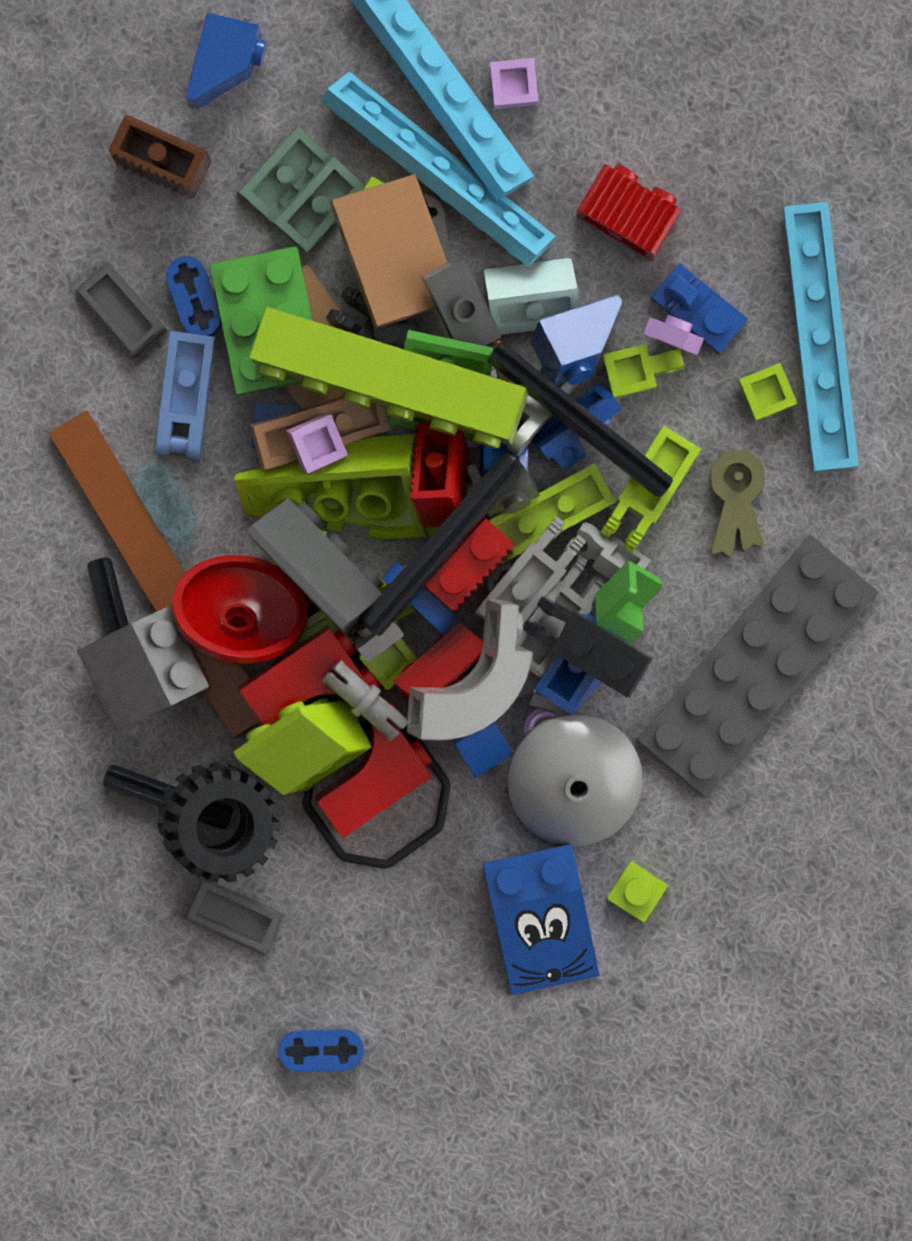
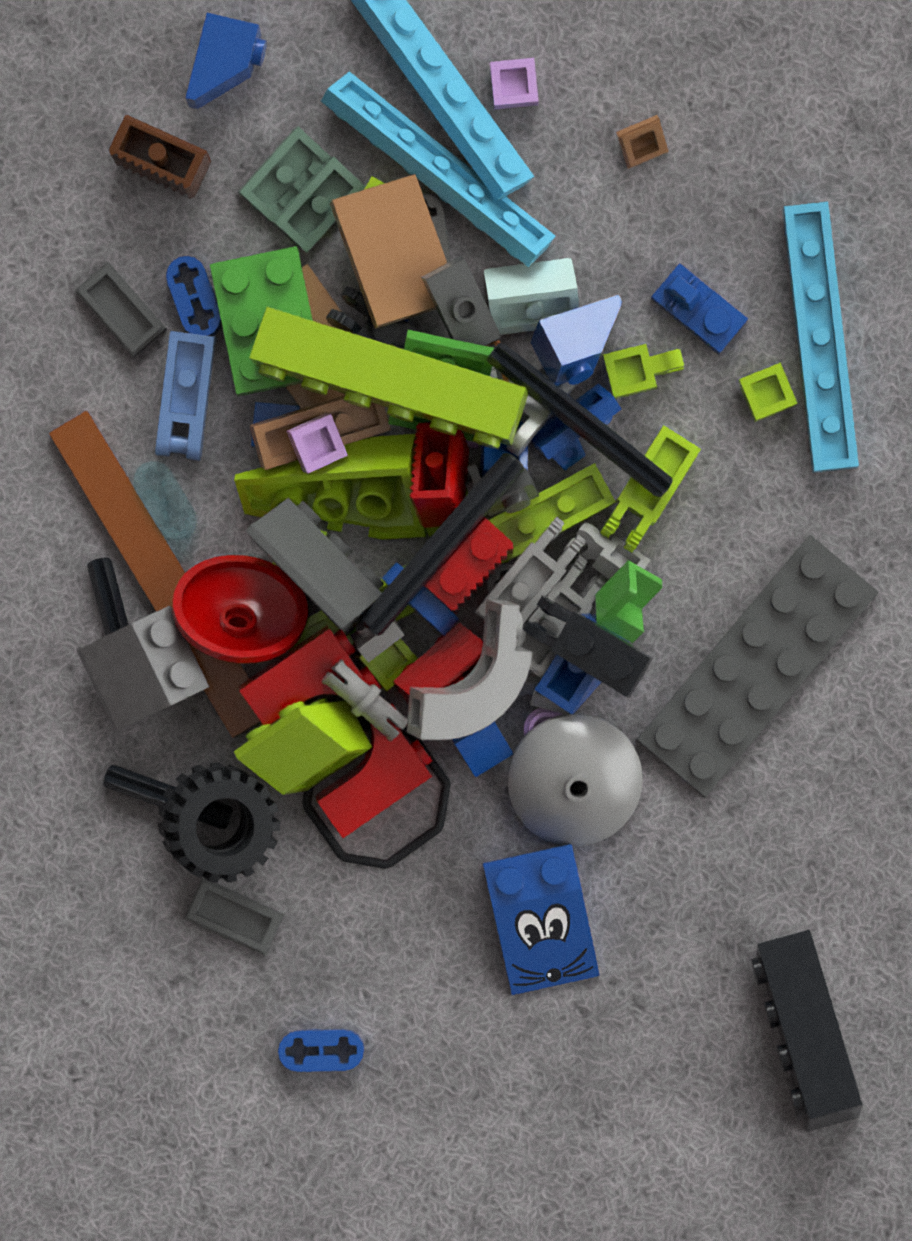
(629, 210): red brick -> none
(637, 891): lime plate -> none
(642, 141): none -> medium nougat slope
(674, 332): lavender plate -> none
(737, 480): olive piece -> none
(808, 1030): none -> black wedge

